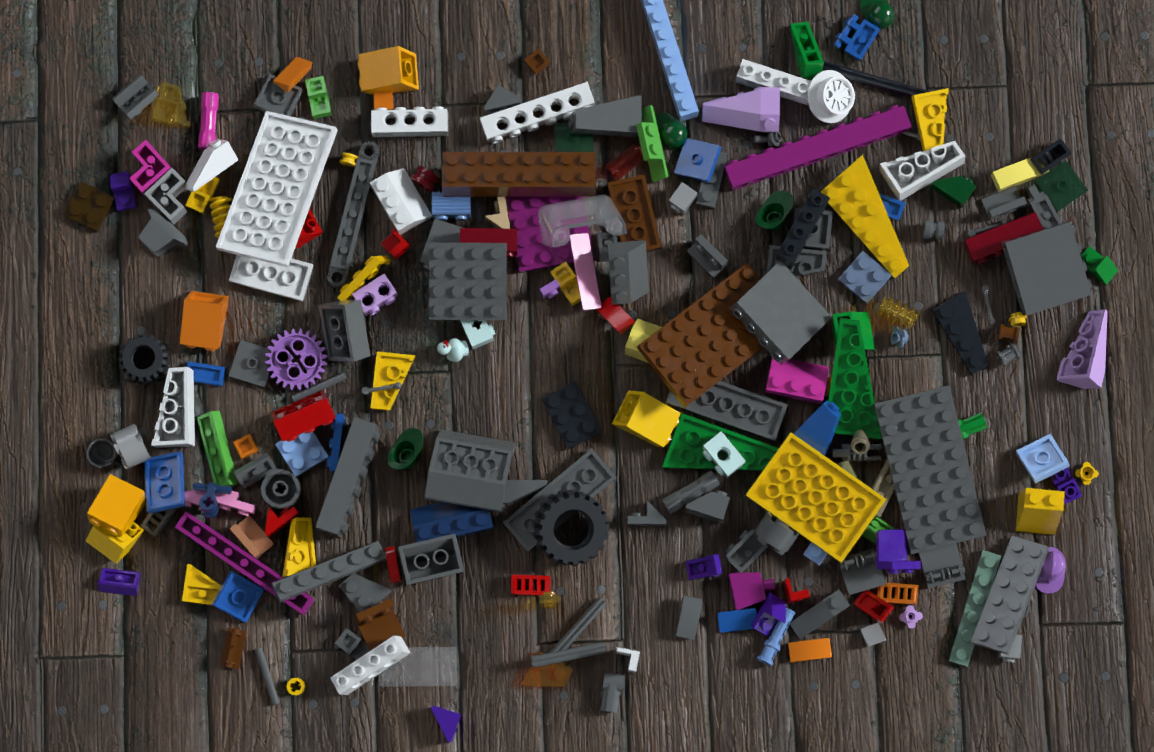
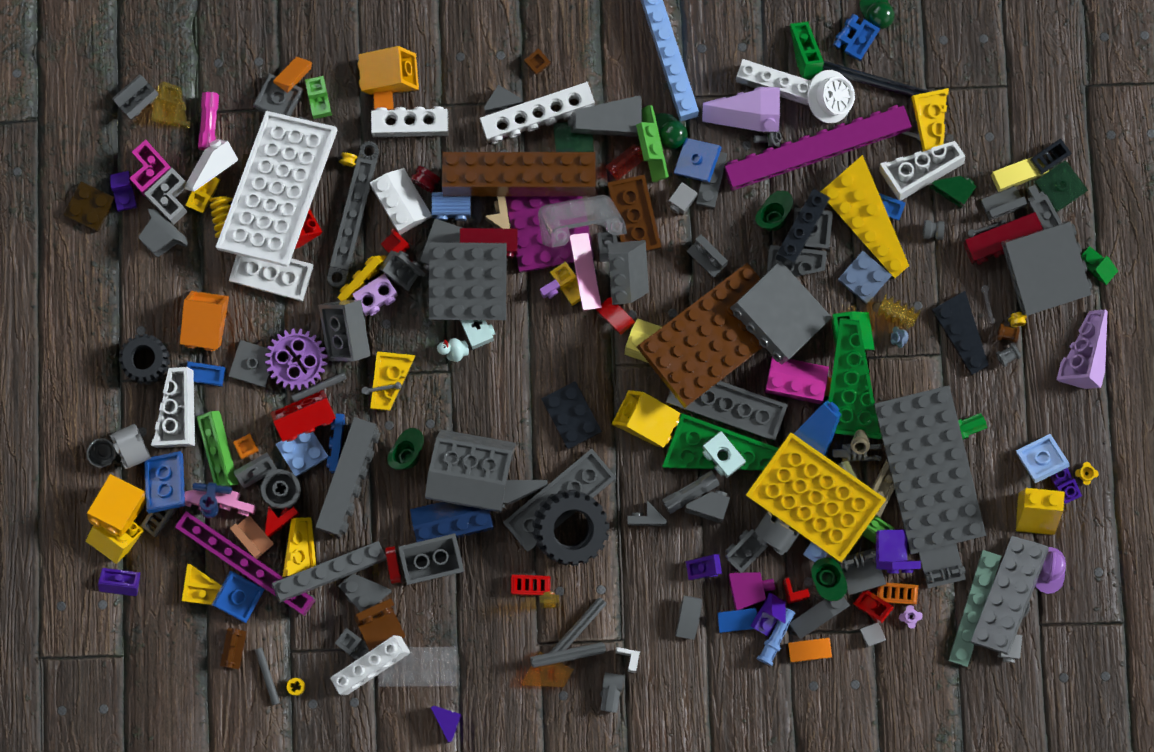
(401, 269): none -> dark grey bracket
(829, 579): none -> dark green piece

